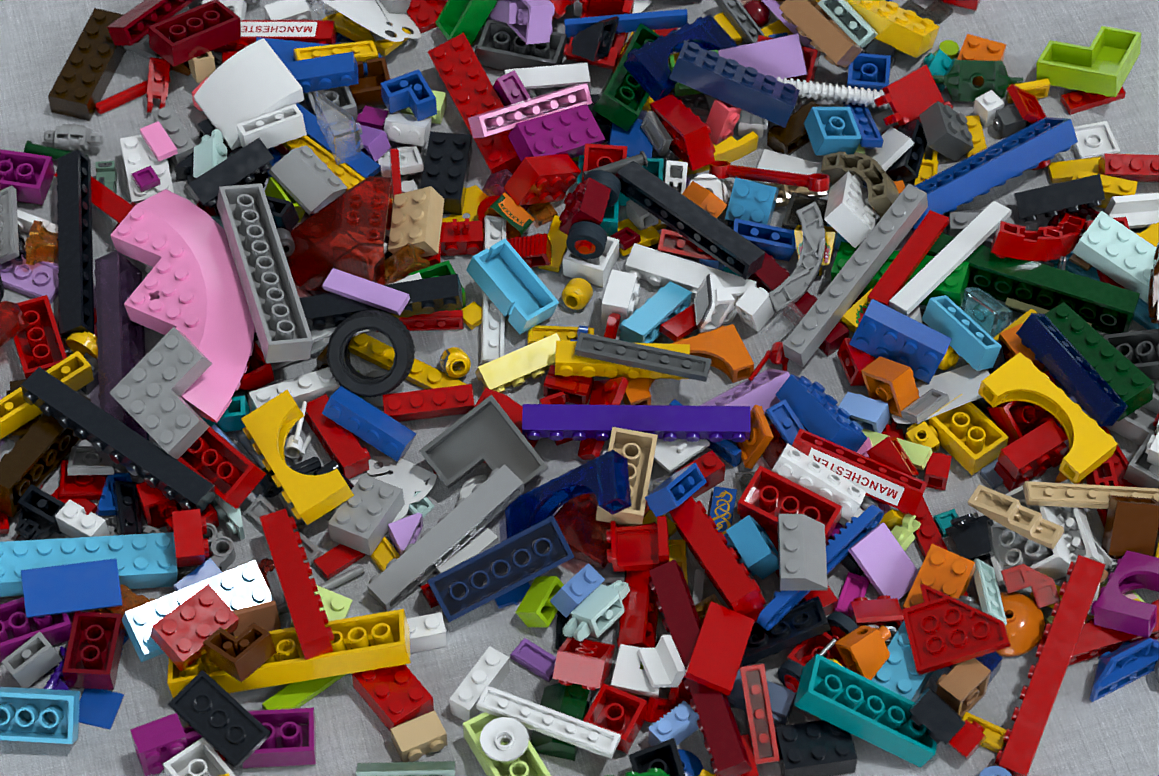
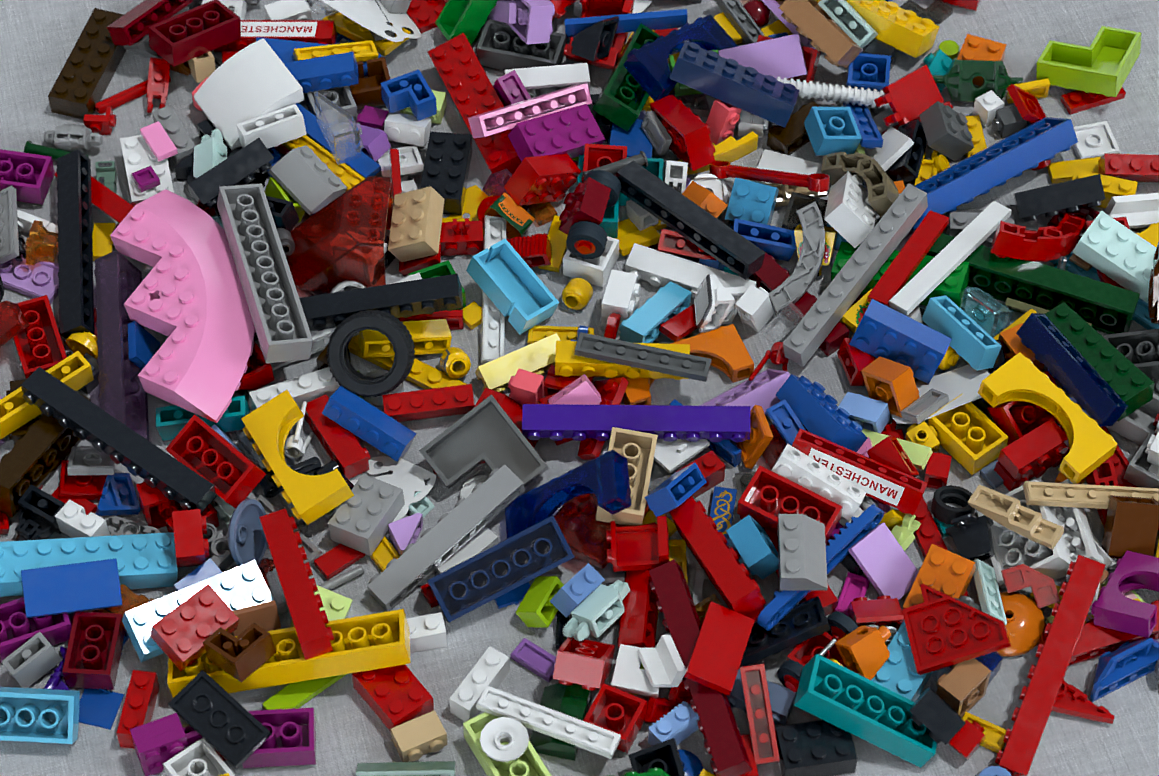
(101, 123): none -> red bracket
(102, 240): none -> yellow tile
(127, 508): black tile -> none
(138, 705): none -> red brick
(141, 345): none -> blue tile
(154, 391): light grey piece -> none
(246, 534): none -> sand blue dish
(366, 291): lavender tile -> none
(404, 262): clear orange hinge -> none
(427, 335): none -> yellow brick
(526, 387): none -> coral brick
(577, 393): none -> bright pink brick
(626, 238): dark red tile -> none
(941, 163): none -> yellow piece
(954, 495): none -> black tyre
(1075, 703): none -> red wing

